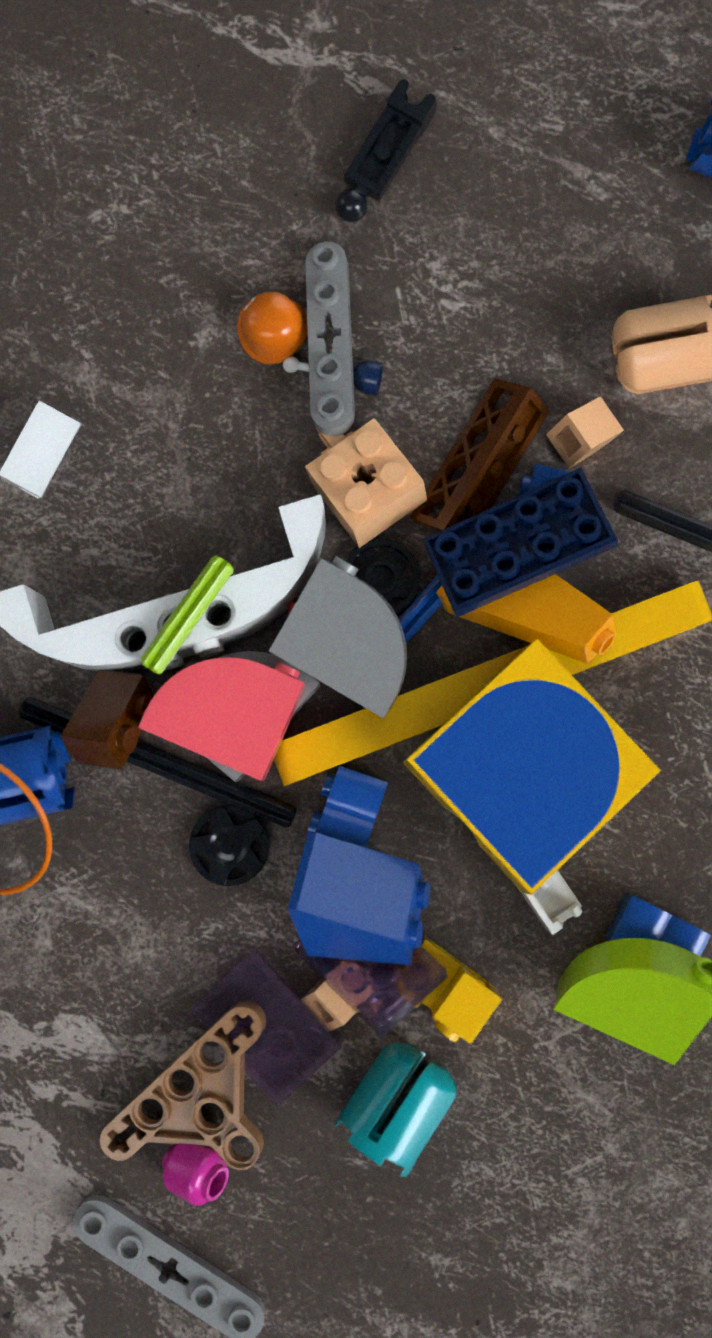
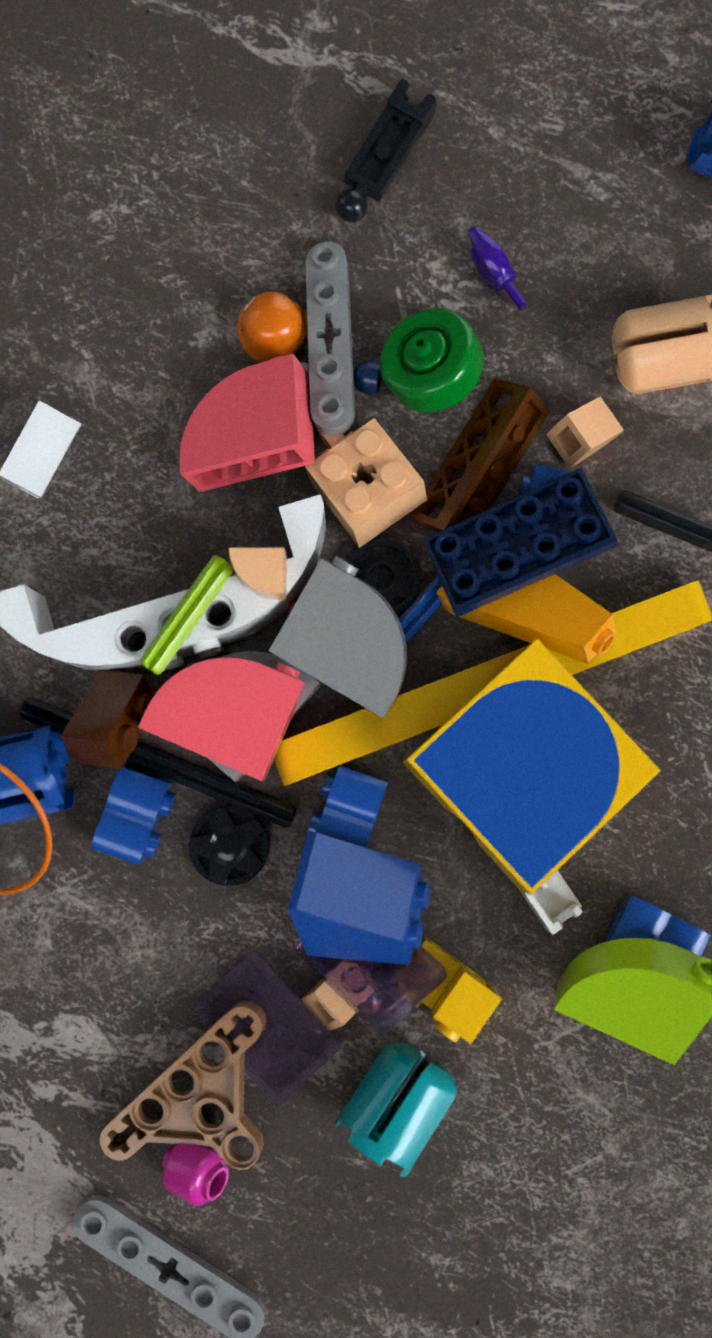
(132, 815): none -> blue brick
(250, 426): none -> coral brick
(261, 570): none -> light nougat brick
(432, 360): none -> green wheel
(494, 265): none -> dark purple hand

